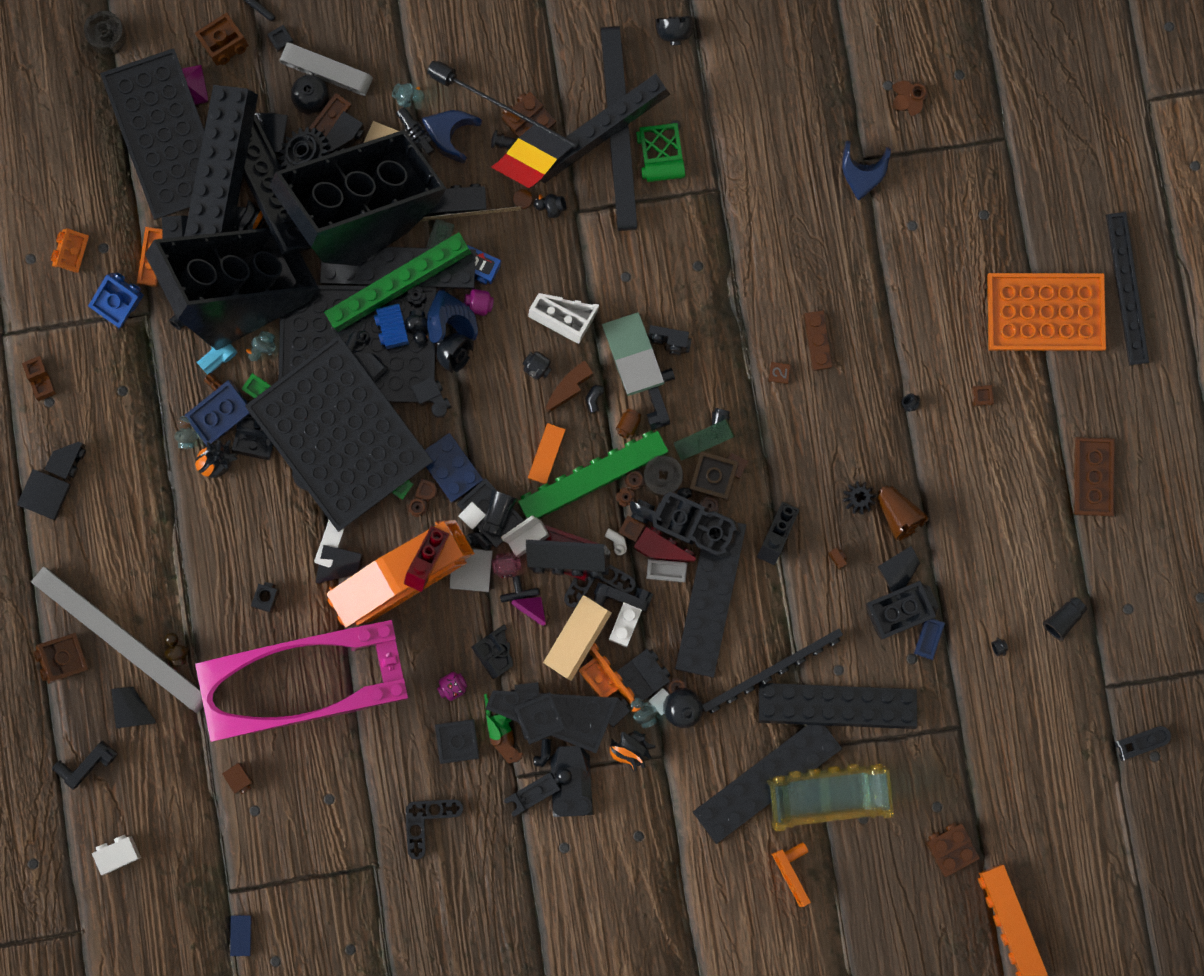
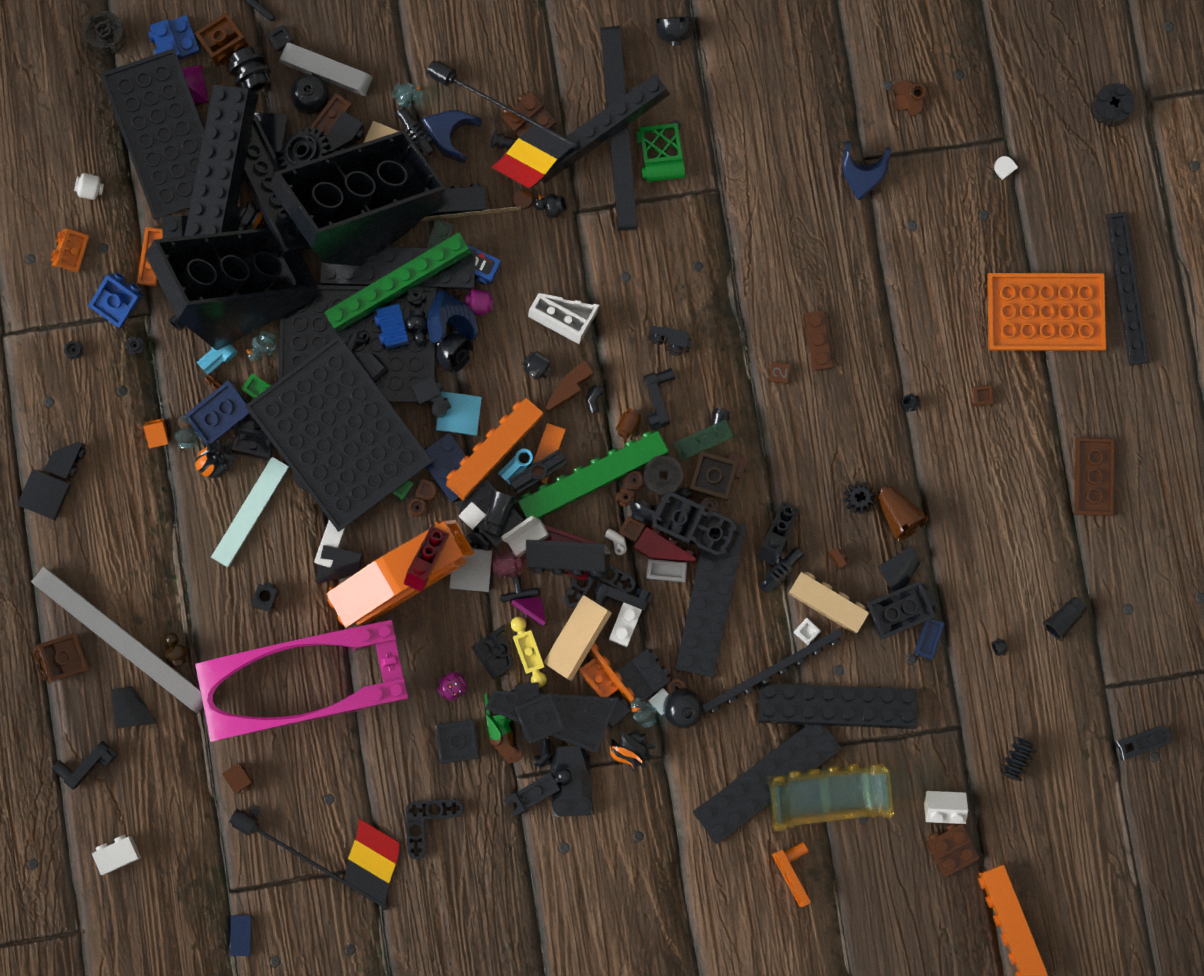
(39, 378): reddish brown slope -> none
(73, 345): none -> black plate
(88, 186): none -> white head
(135, 350): none -> black plate
(156, 433): none -> orange brick
(175, 35): none -> blue plate
(249, 67): none -> black piece
(250, 512): none -> light aqua tile
(368, 864): none -> flag
(463, 415): none -> medium azure slope
(494, 448): none -> orange brick
(515, 467): none -> medium azure piece
(527, 479): none -> black piece
(528, 651): none -> light yellow plate
(633, 354): slope -> none
(781, 570): none -> black hinge
(807, 631): none -> white tile
(828, 603): none -> tan brick
(946, 807): none -> white brick
(1004, 167): none -> white tile
(1018, 759): none -> black piece
(1109, 114): none -> black brick

